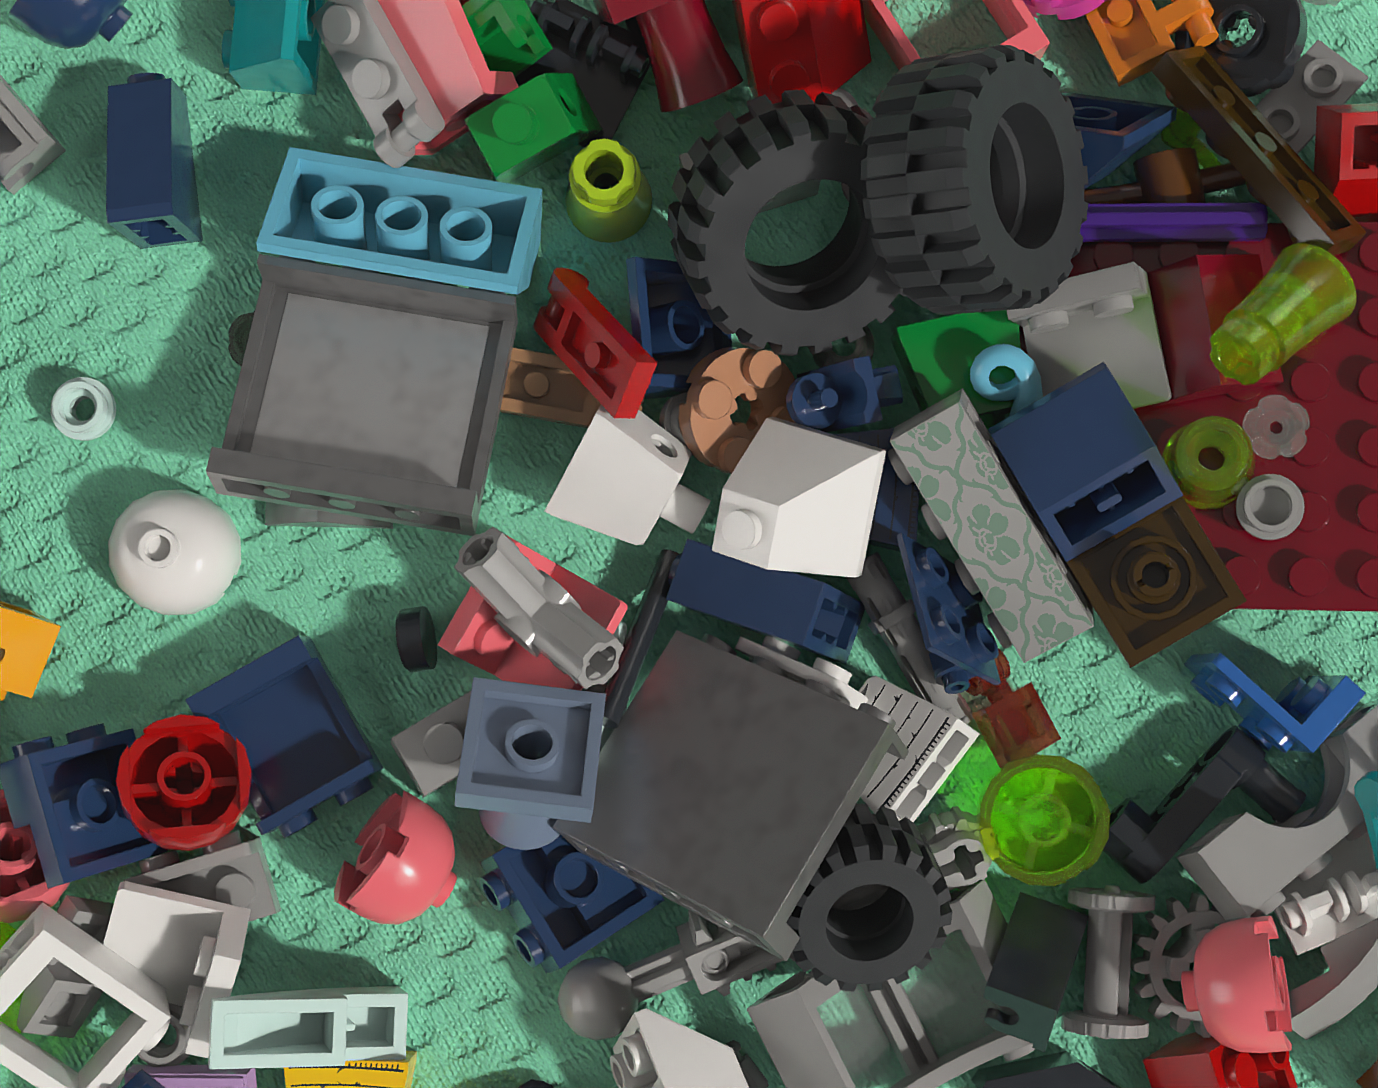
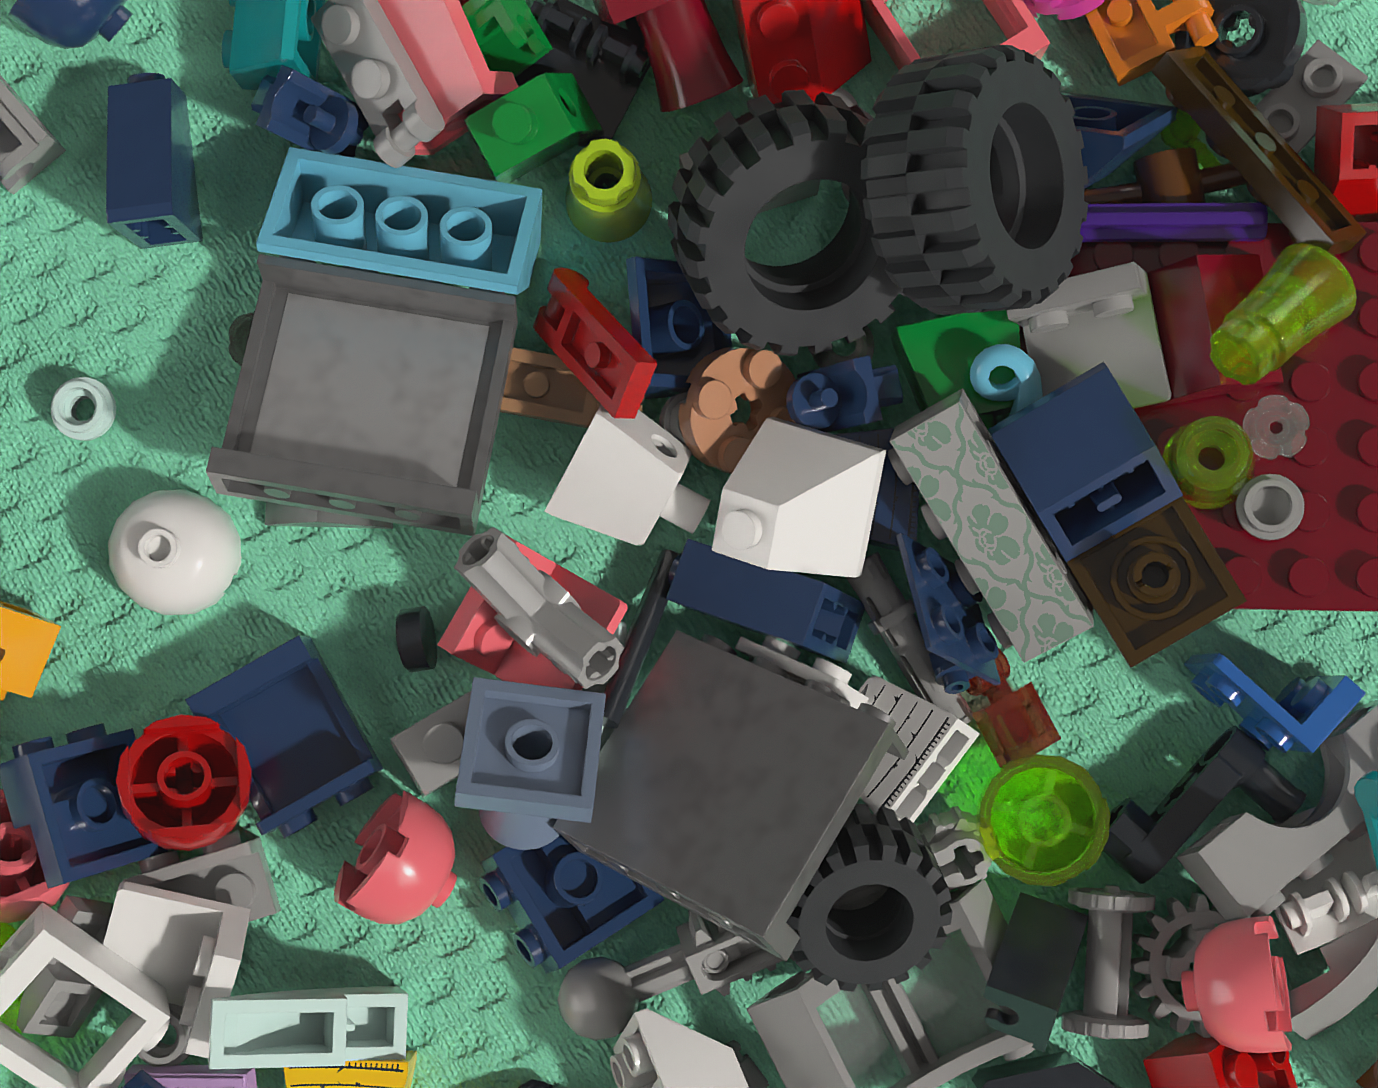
(309, 113): none -> dark blue hips

